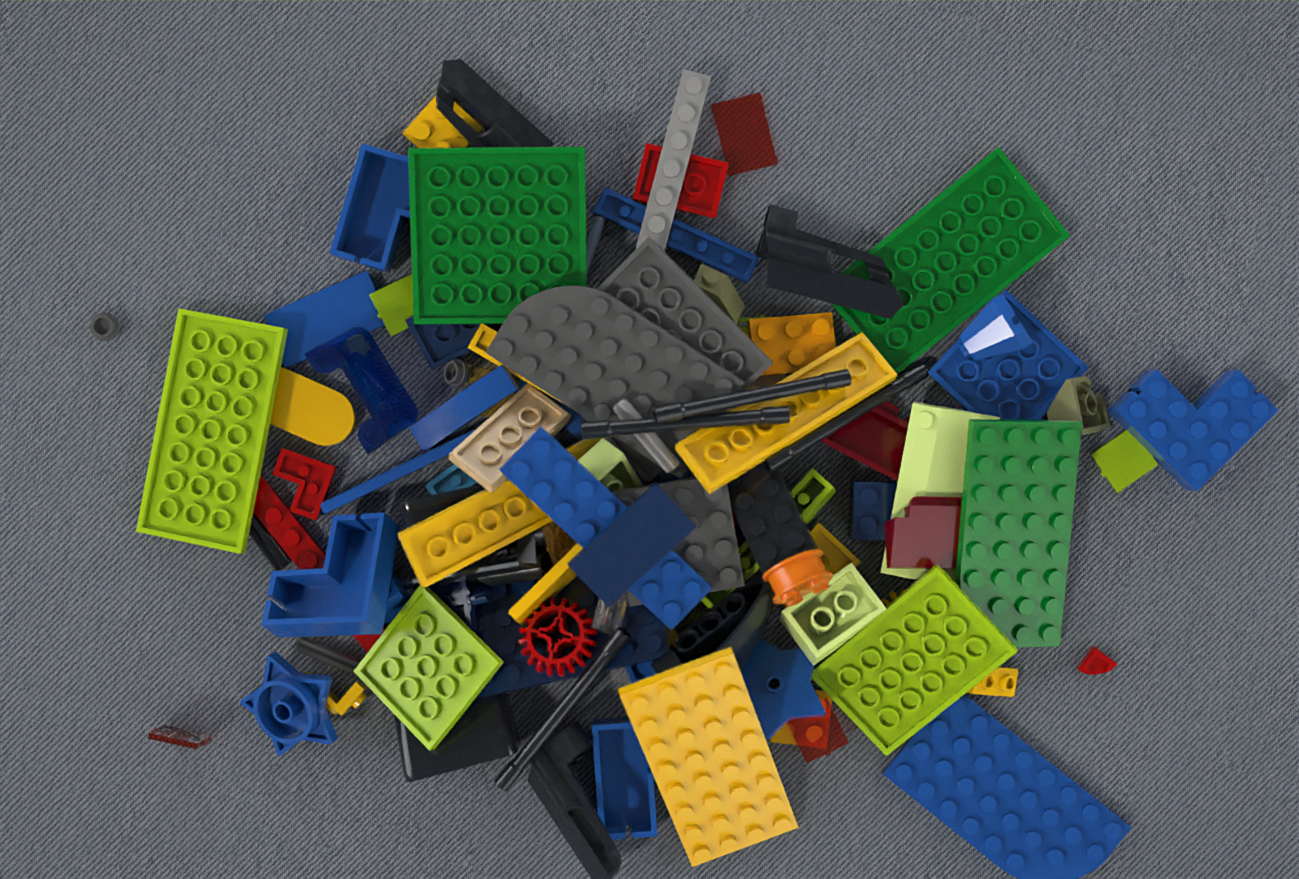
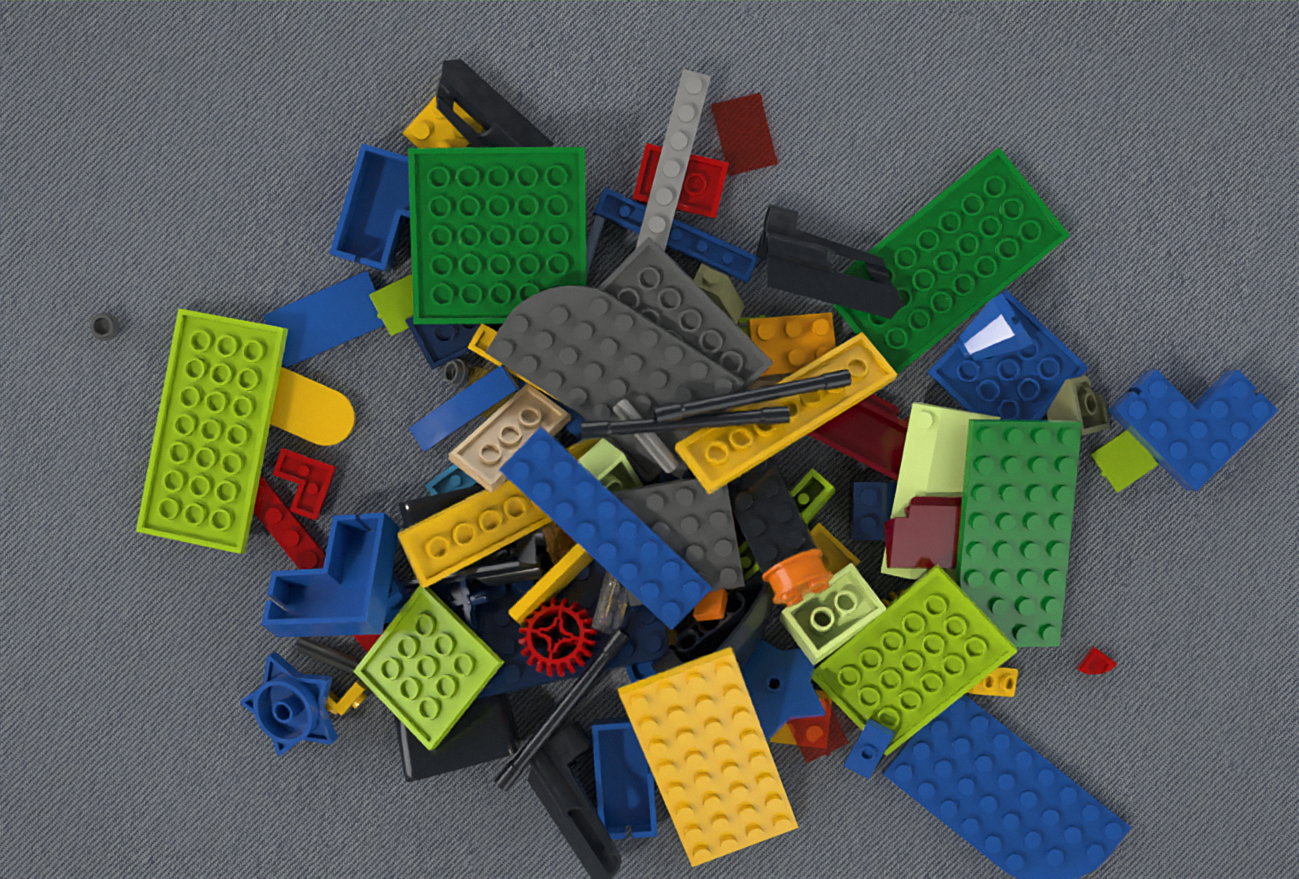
(179, 736): clear red piece -> none
(267, 545): black axle -> none
(373, 381): clear blue windscreen -> none
(392, 475): blue tile -> none
(631, 544): dark blue tile -> none
(711, 606): none -> orange tile
(868, 748): none -> blue plate
(904, 381): black piece -> none

